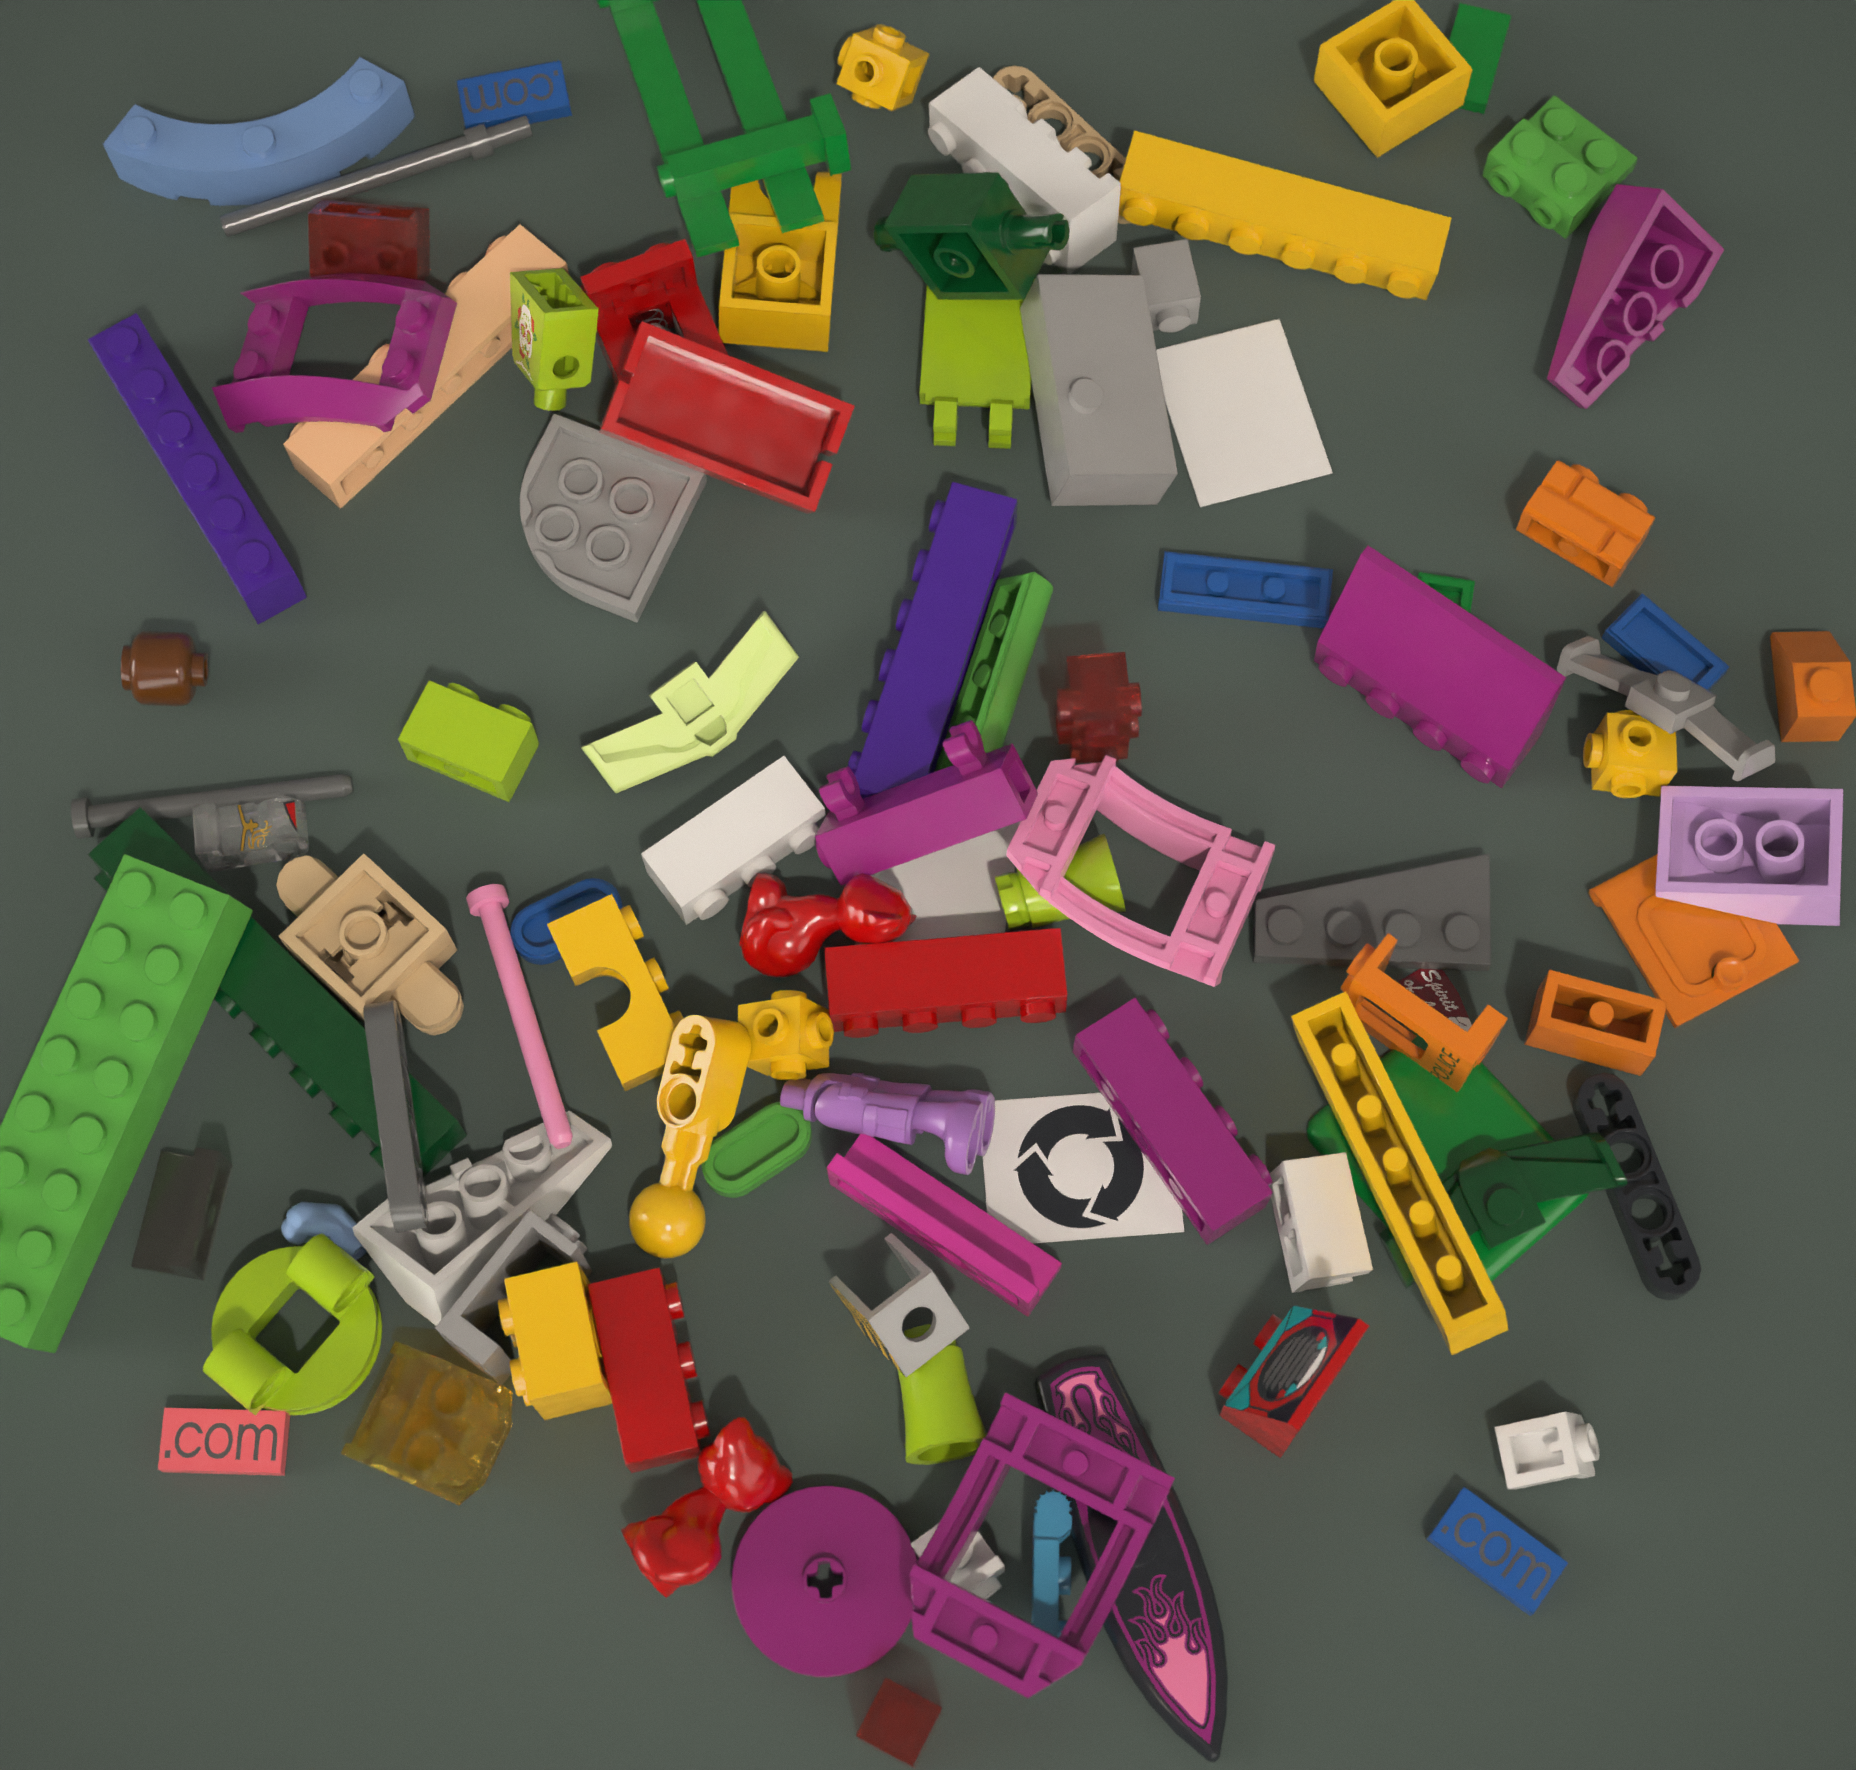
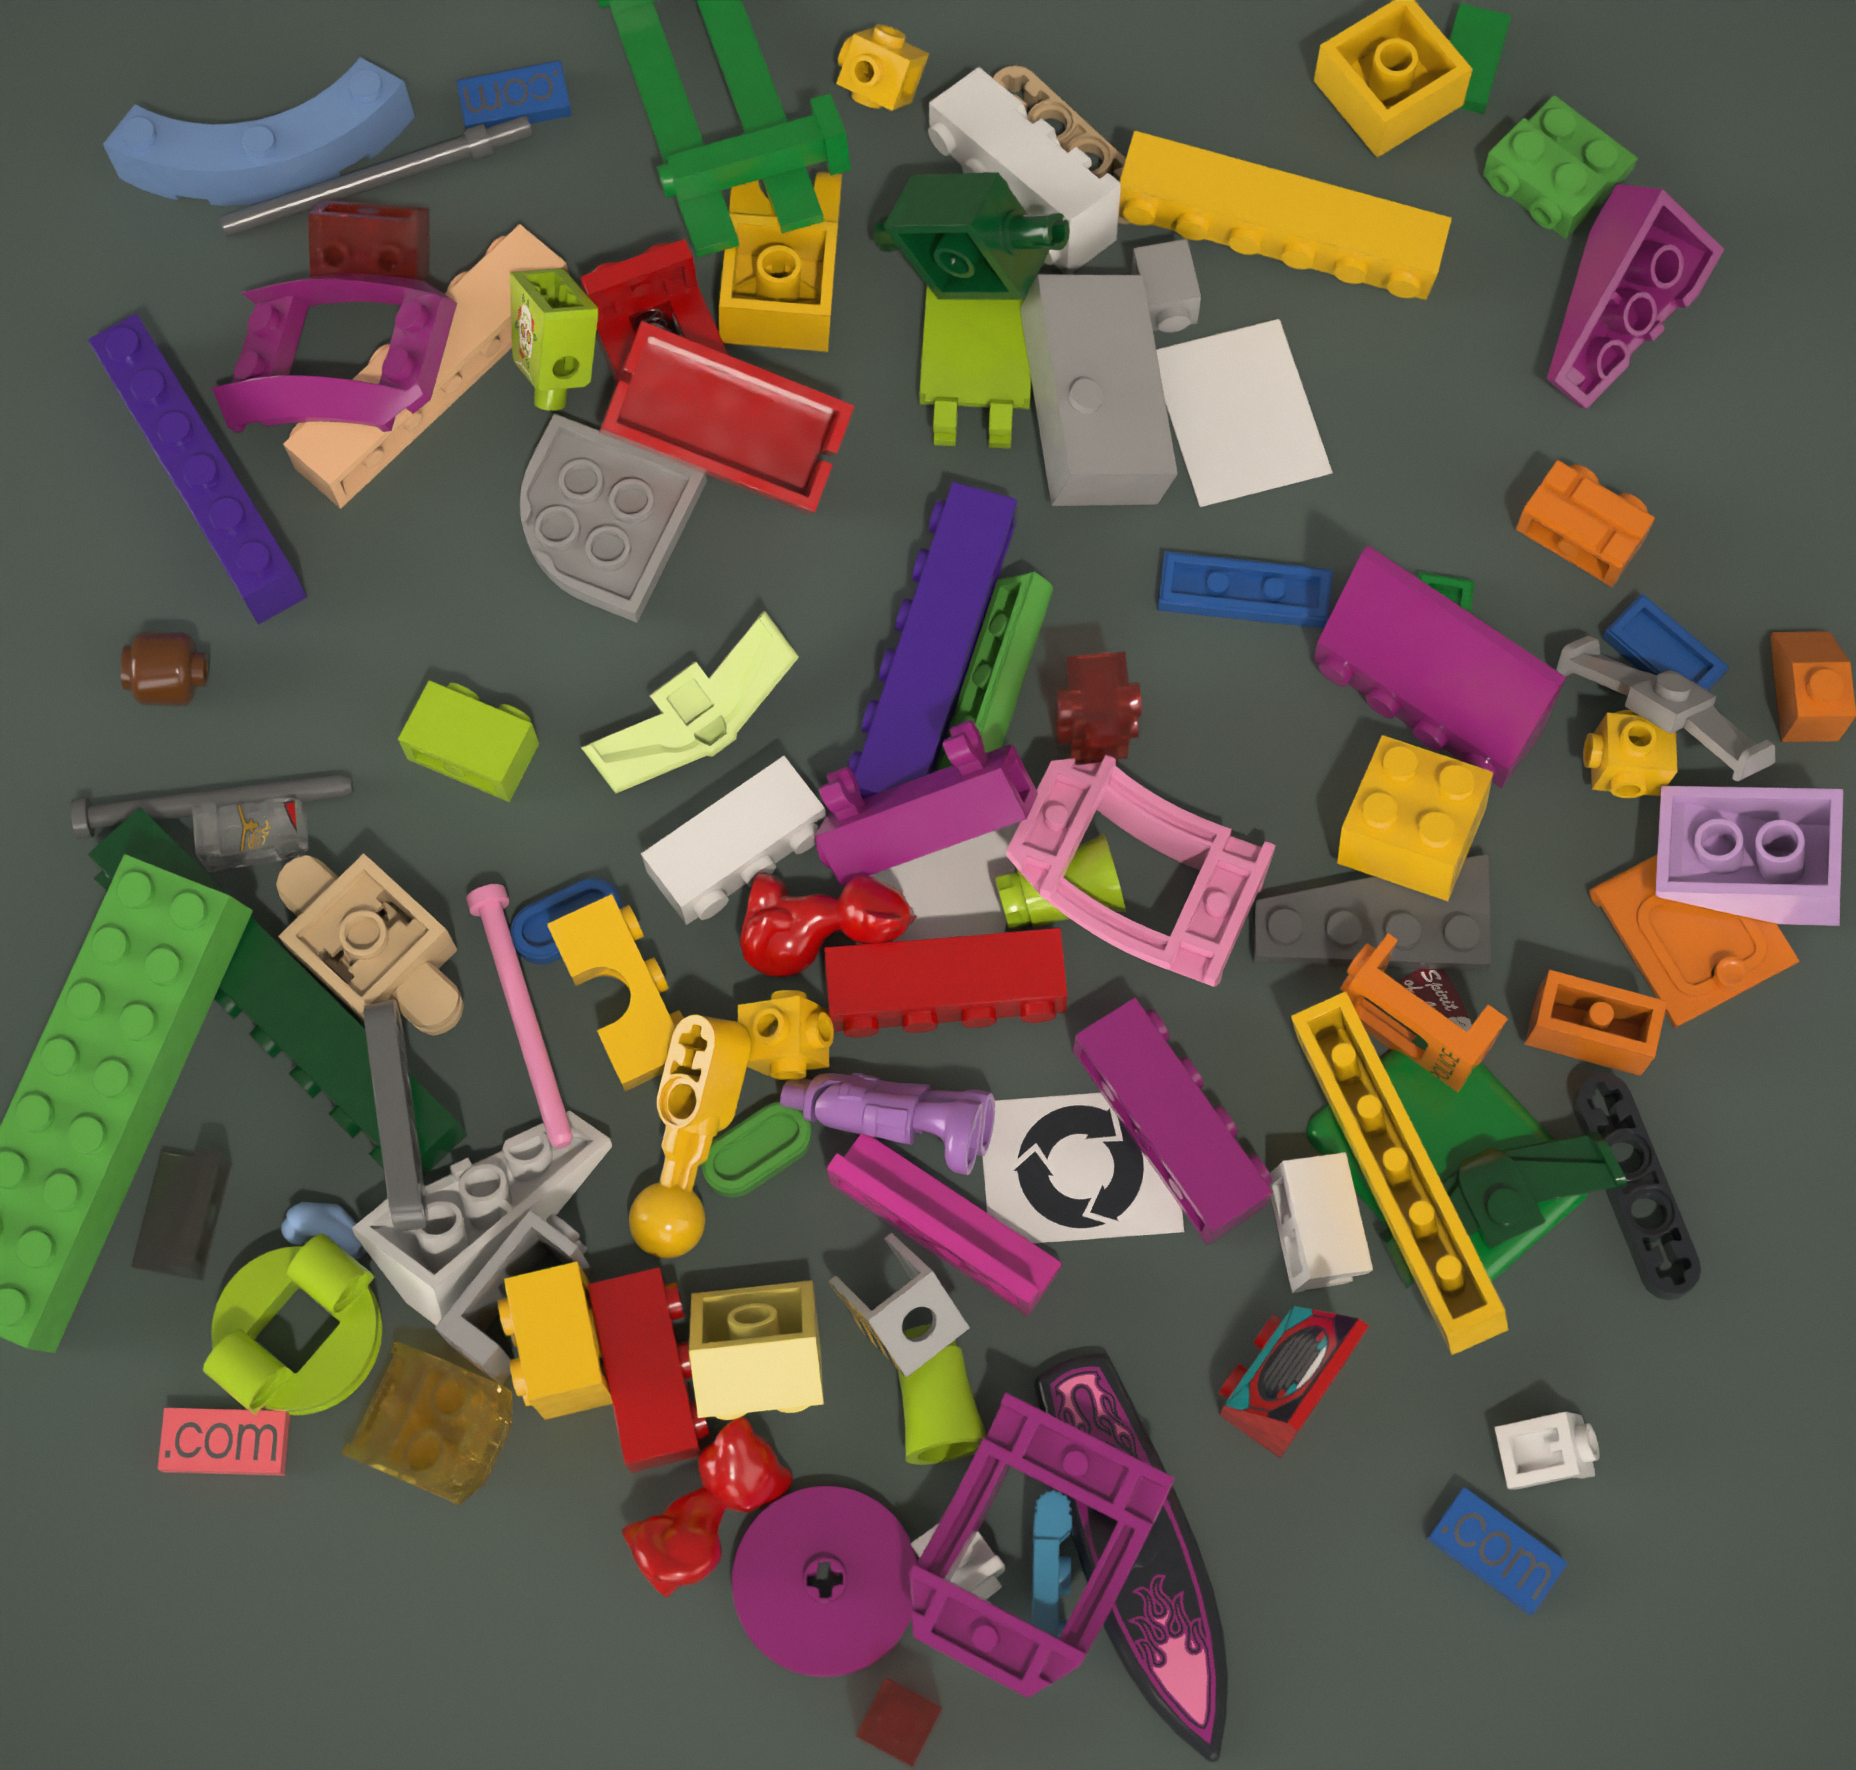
(755, 1350): none -> light yellow brick
(1414, 817): none -> yellow brick

